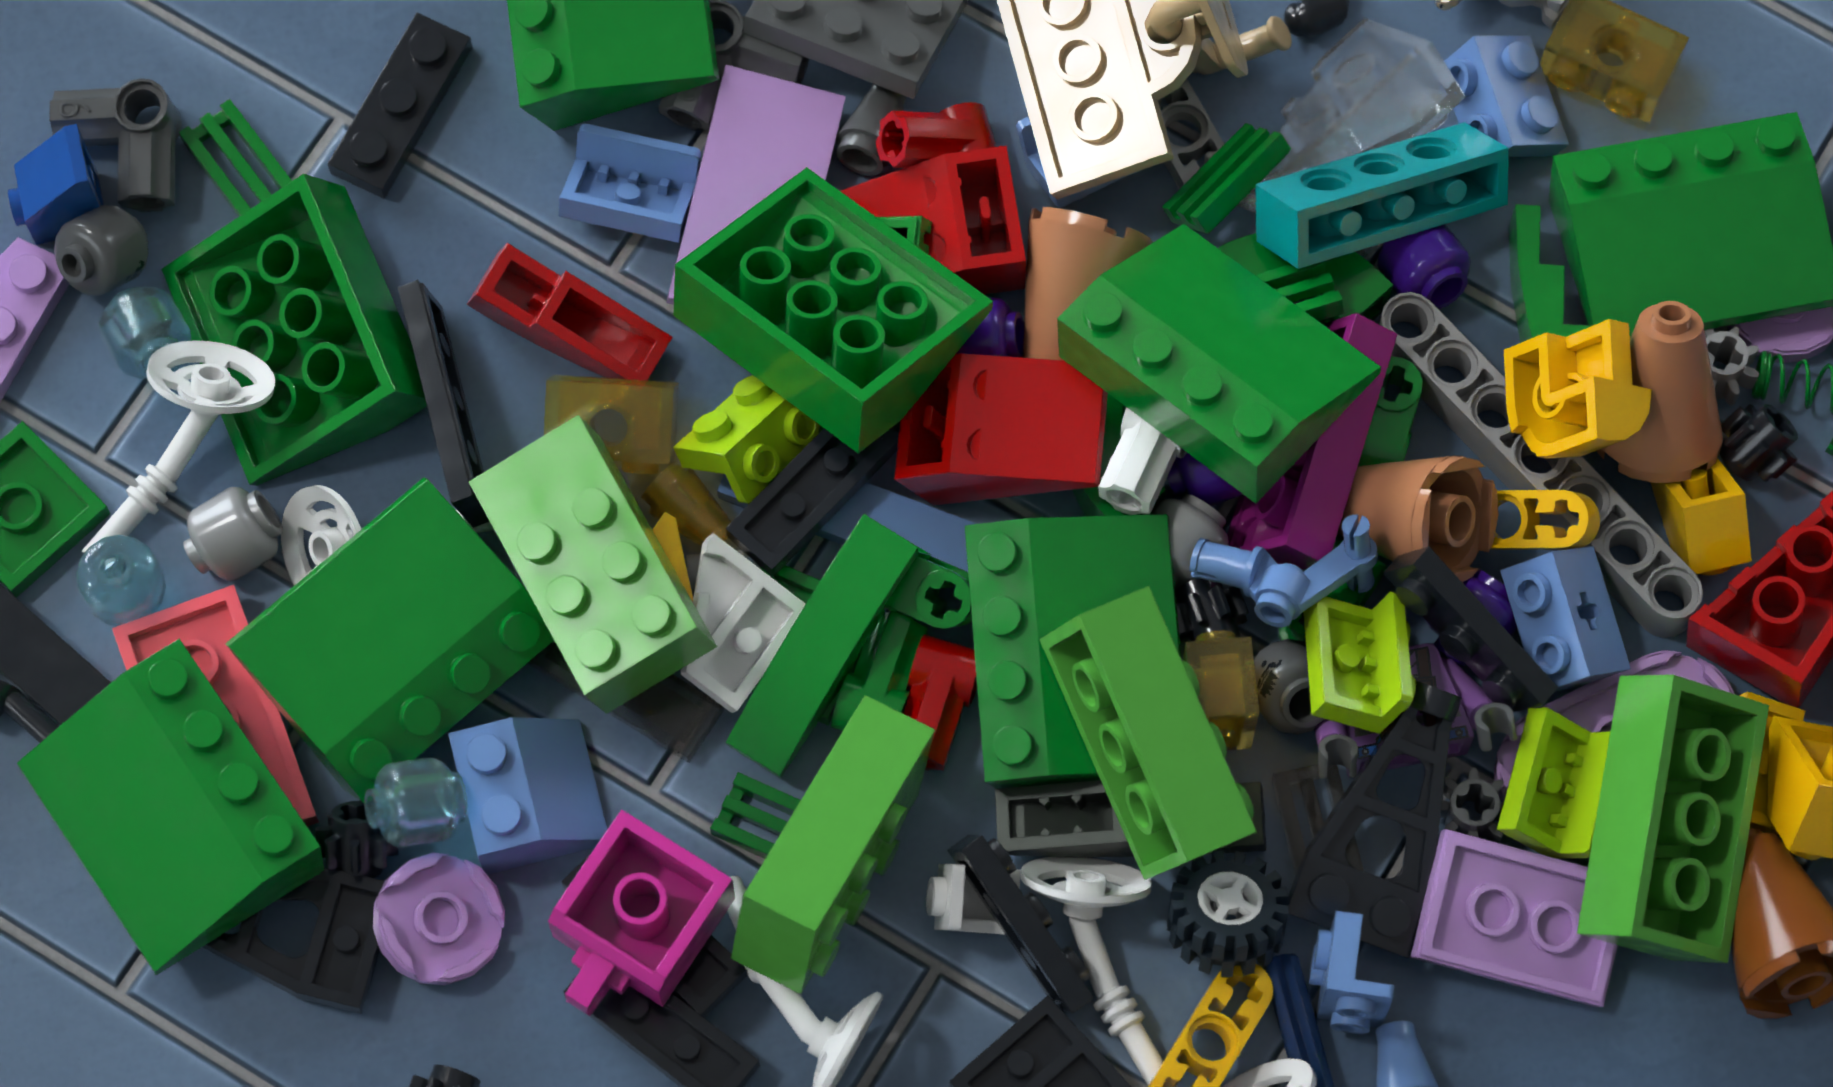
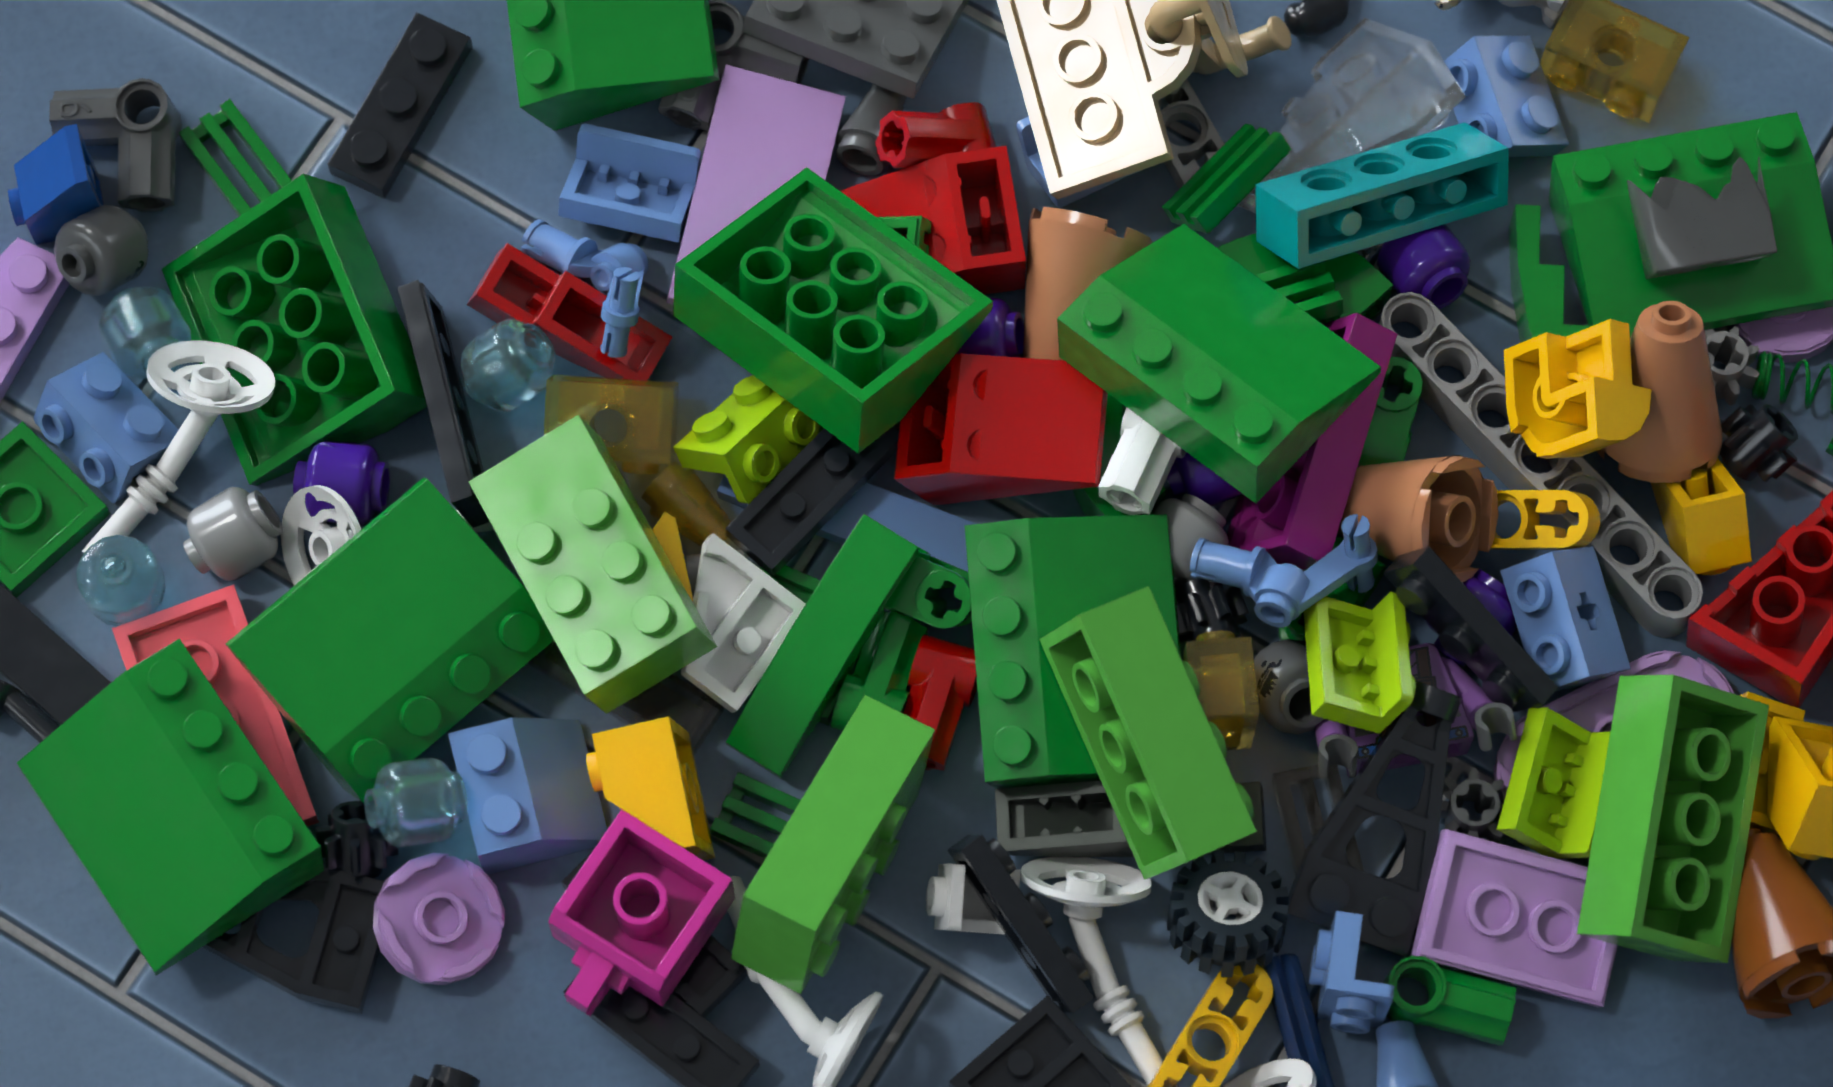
(103, 424): none -> medium blue bracket
(350, 471): none -> dark purple head
(507, 365): none -> clear light blue head
(613, 271): none -> medium blue pin
(655, 779): none -> yellow slope
(1455, 1001): none -> green piece
(1691, 231): none -> dark grey piece

